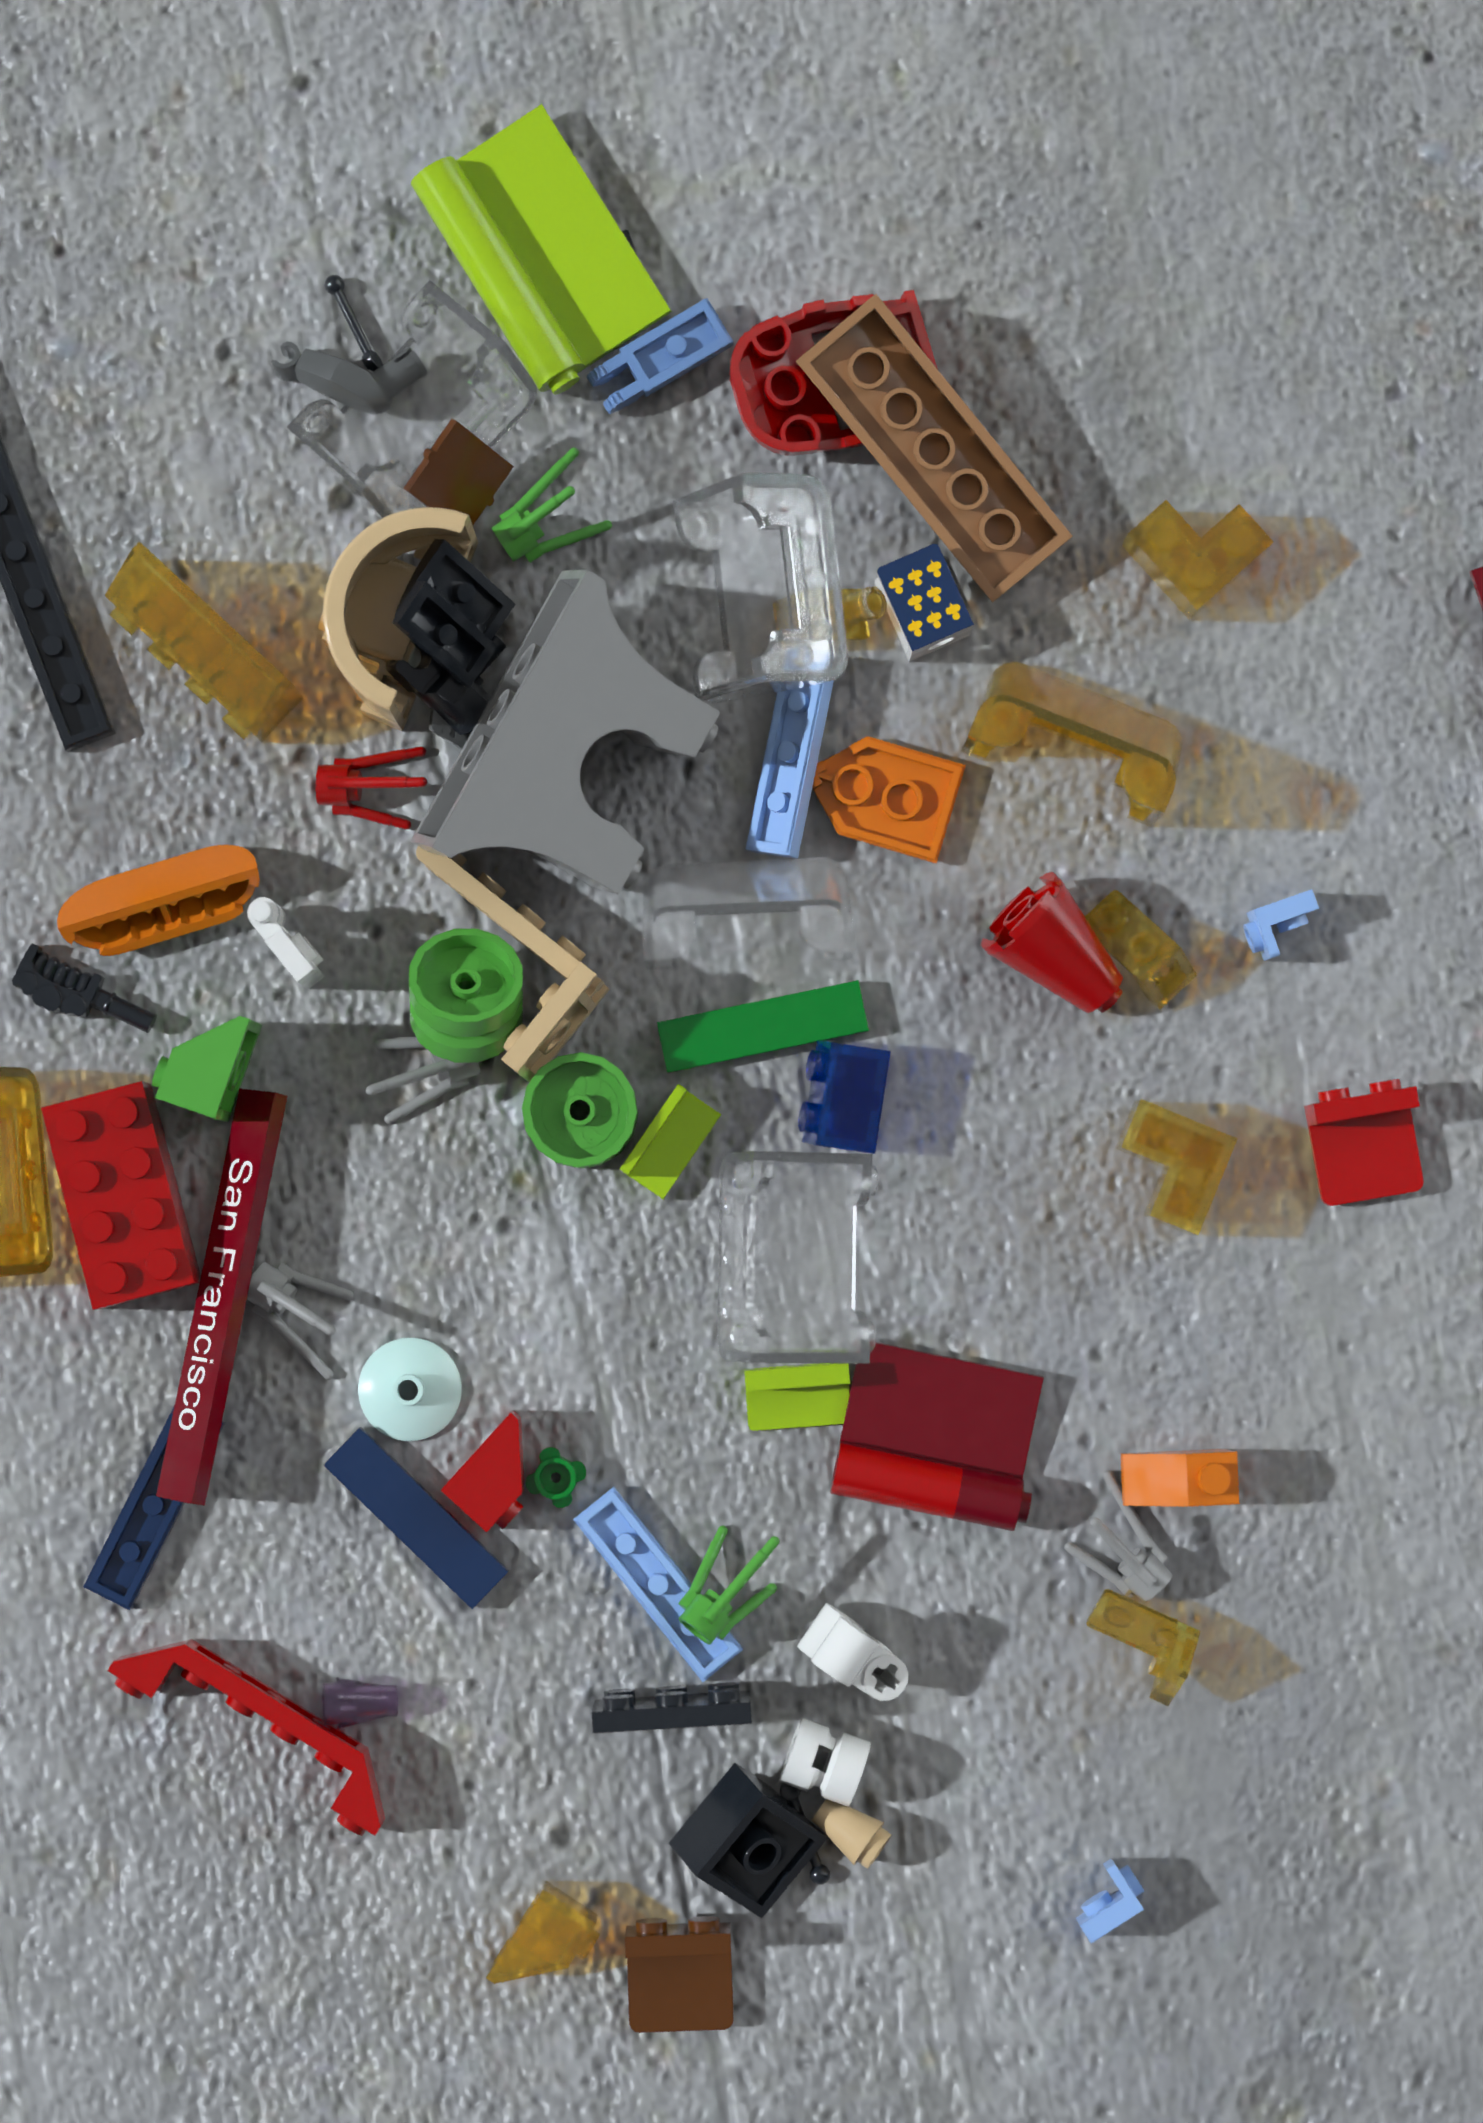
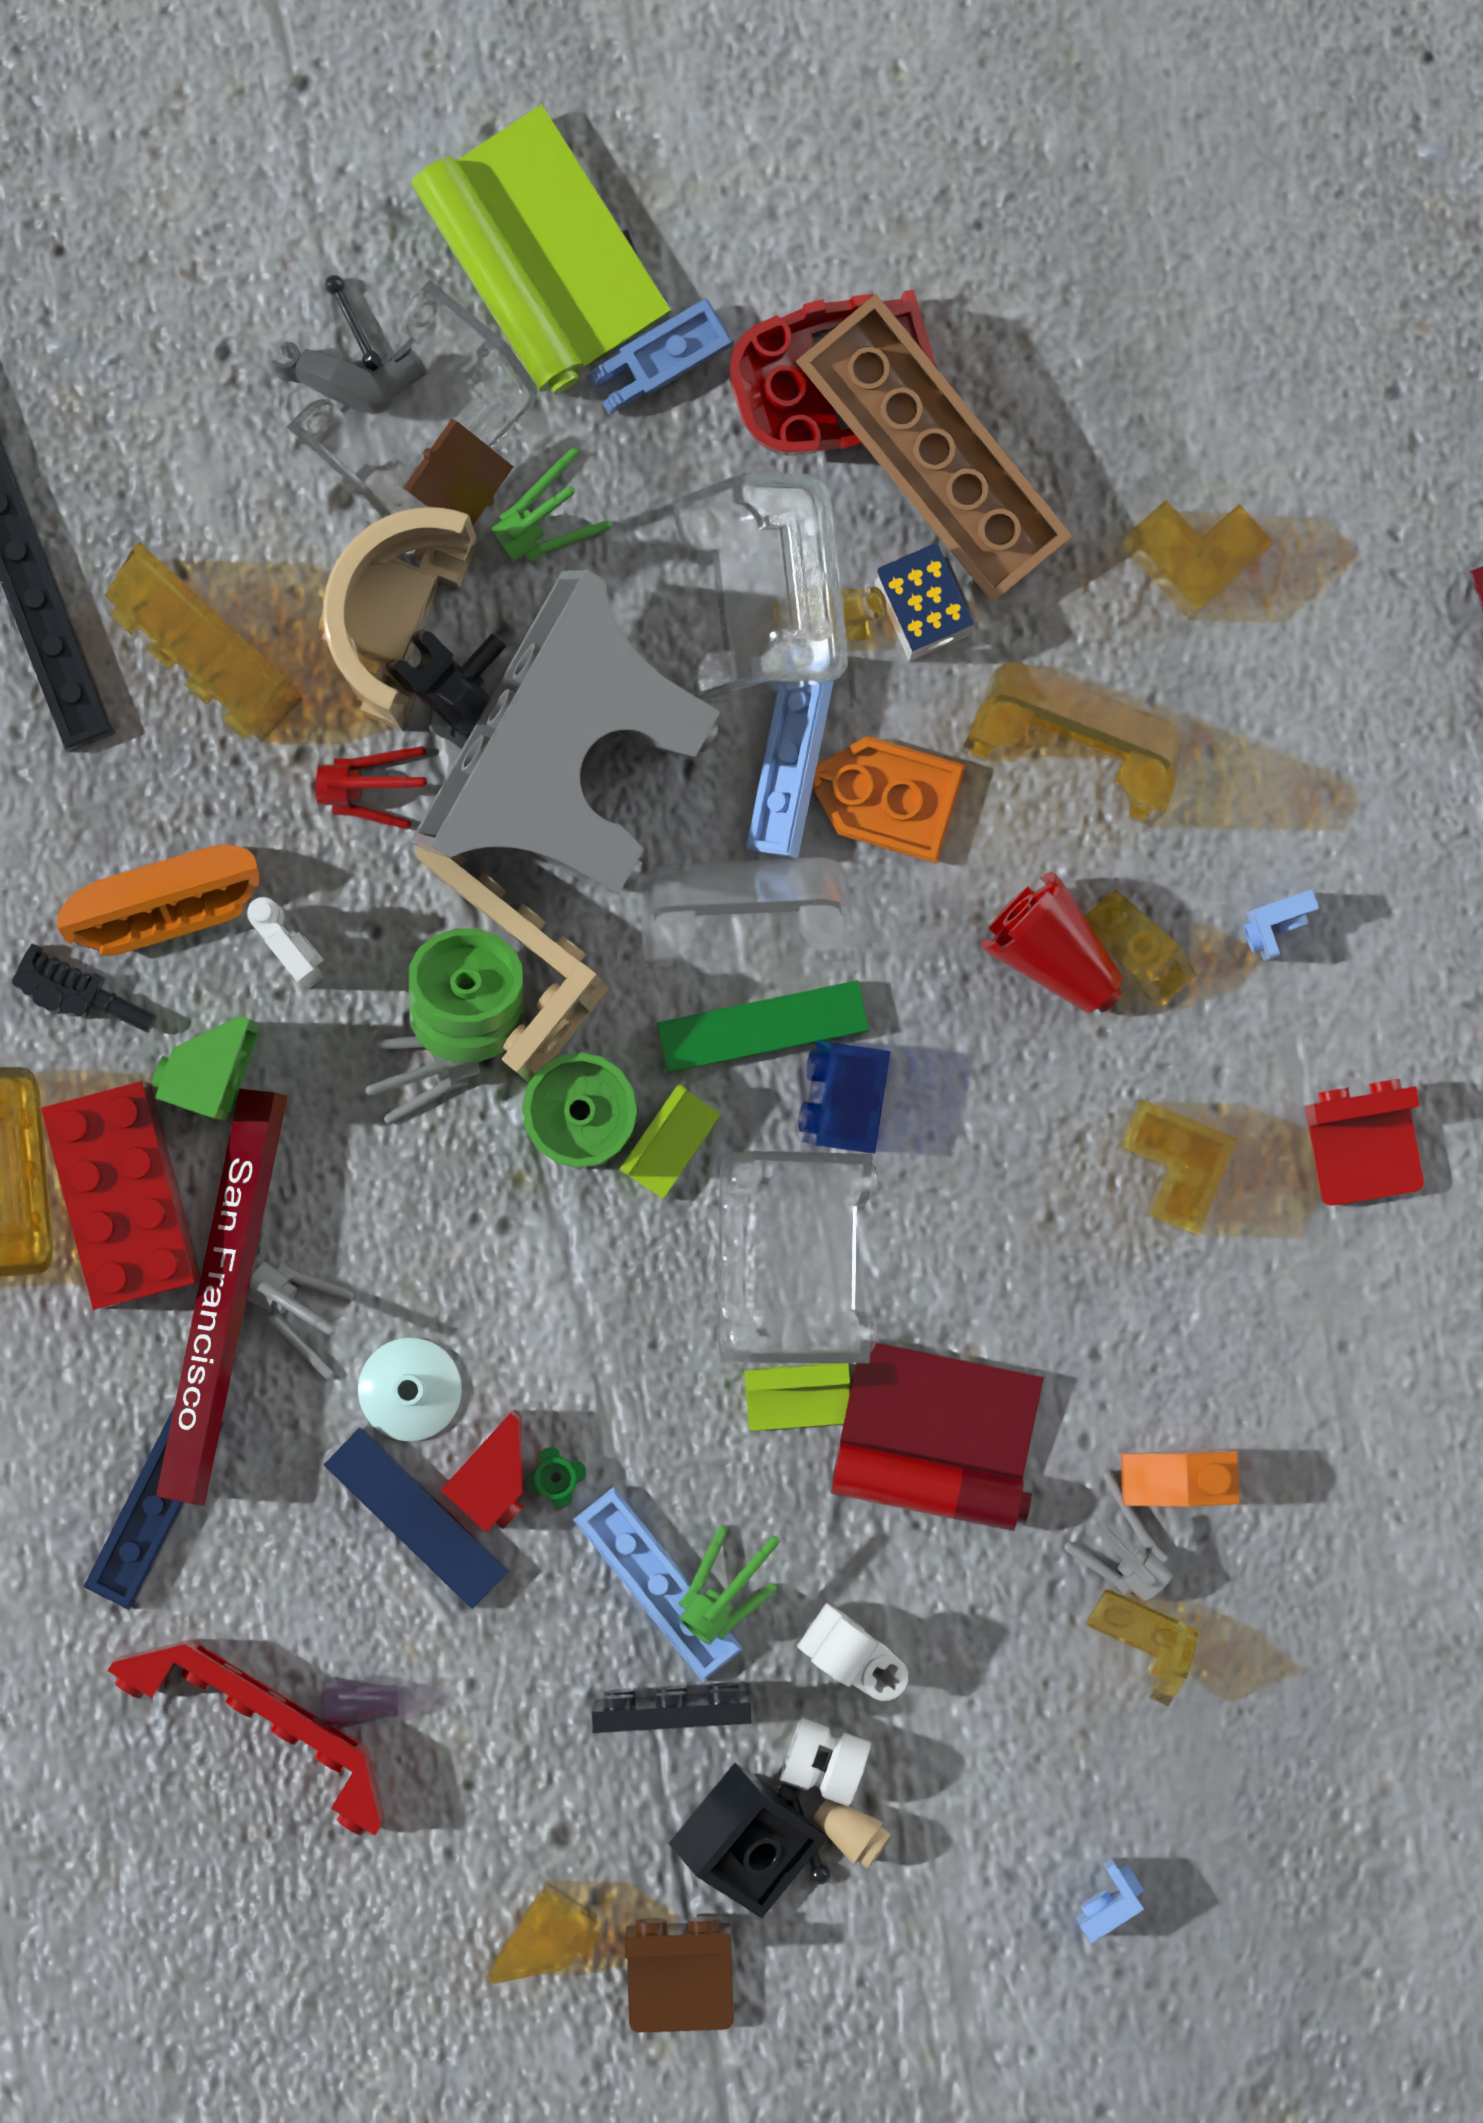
(452, 612): black slope -> none

